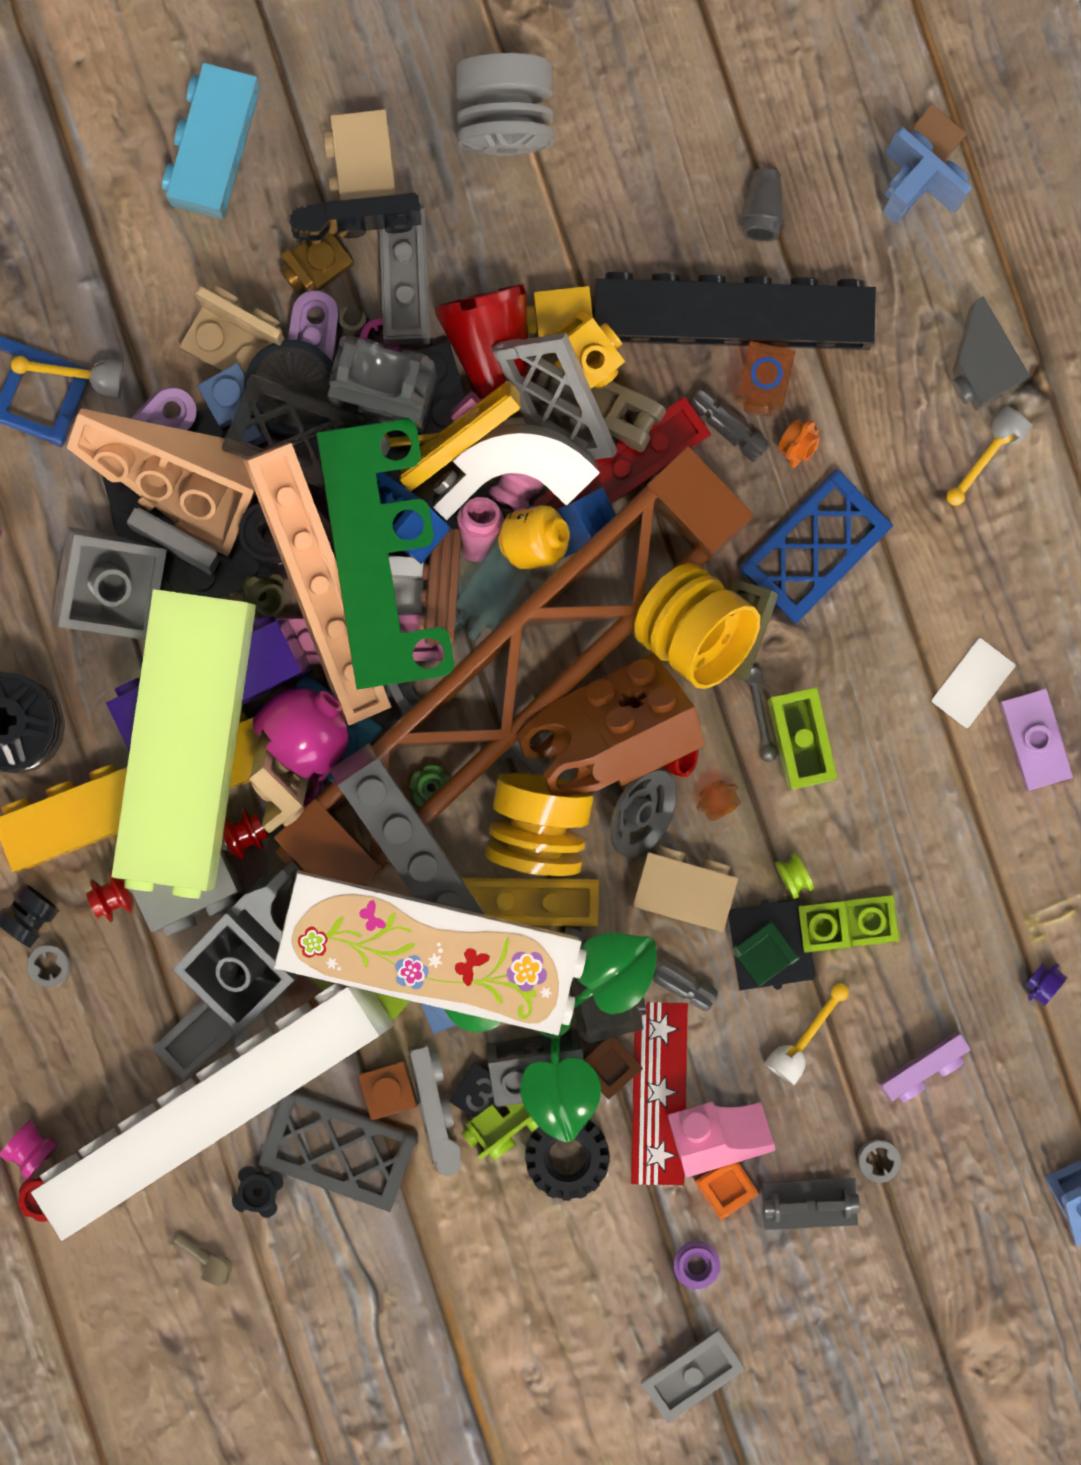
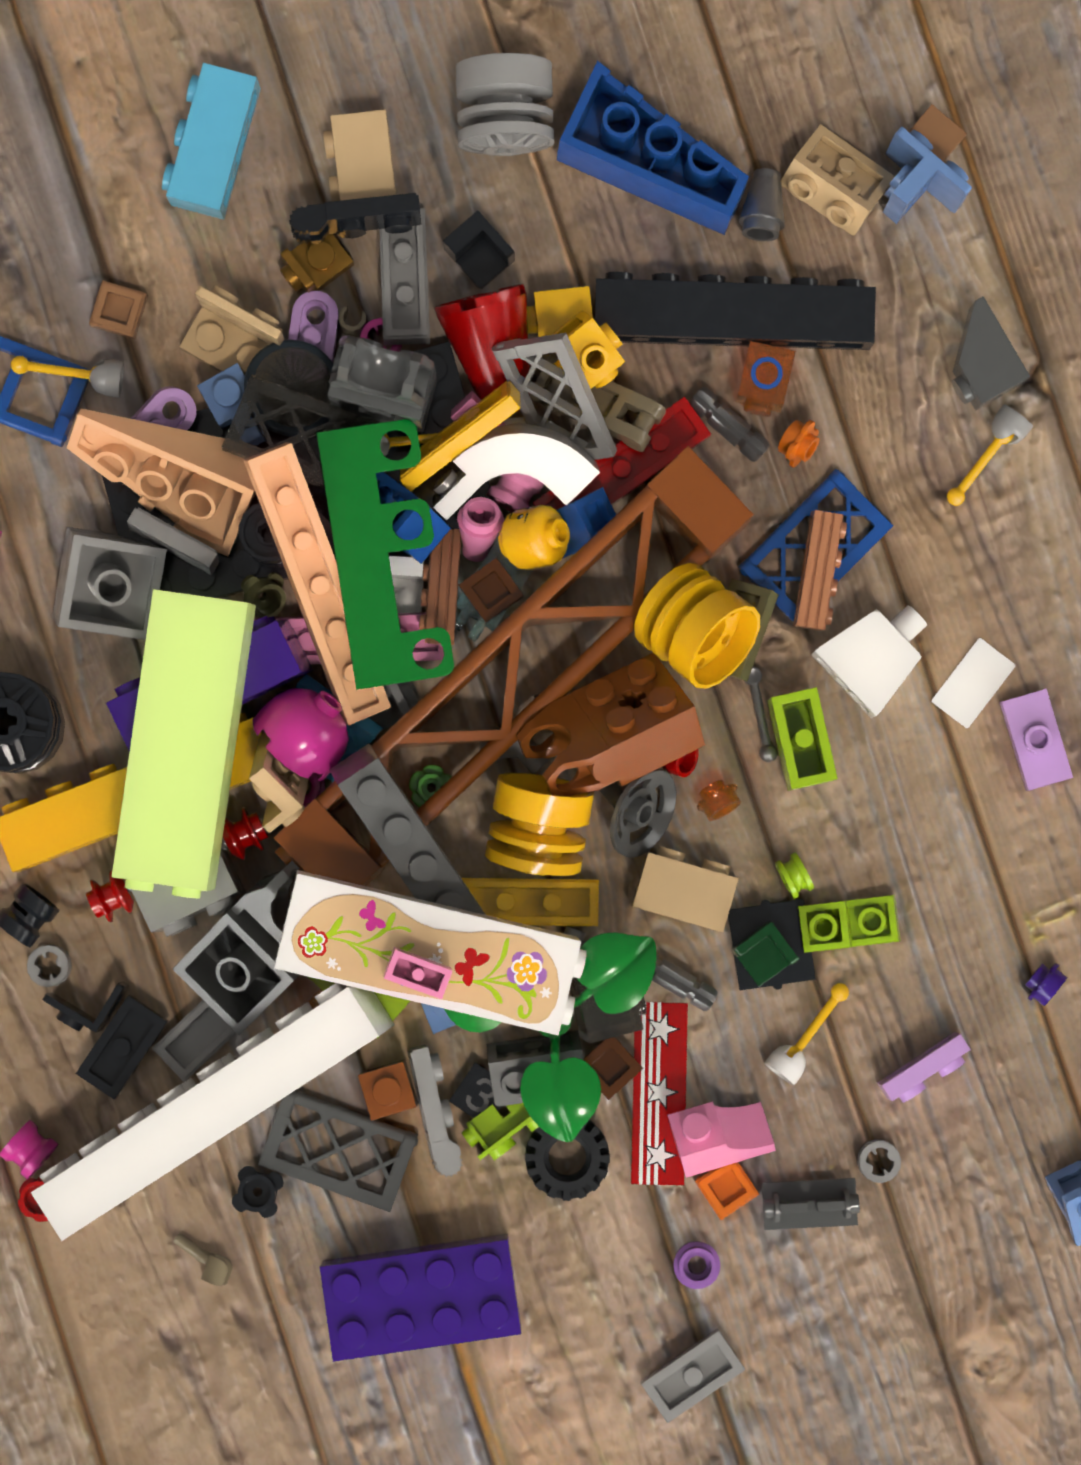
(77, 1018): none -> black bracket
(118, 310): none -> medium nougat tile
(122, 1047): none -> black plate
(417, 973): none -> bright pink piece
(420, 1297): none -> dark purple brick
(479, 250): none -> black panel
(491, 590): none -> reddish brown plate
(648, 154): none -> blue wedge
(818, 570): none -> nougat piece
(836, 180): none -> tan bracket
(873, 657): none -> white torso

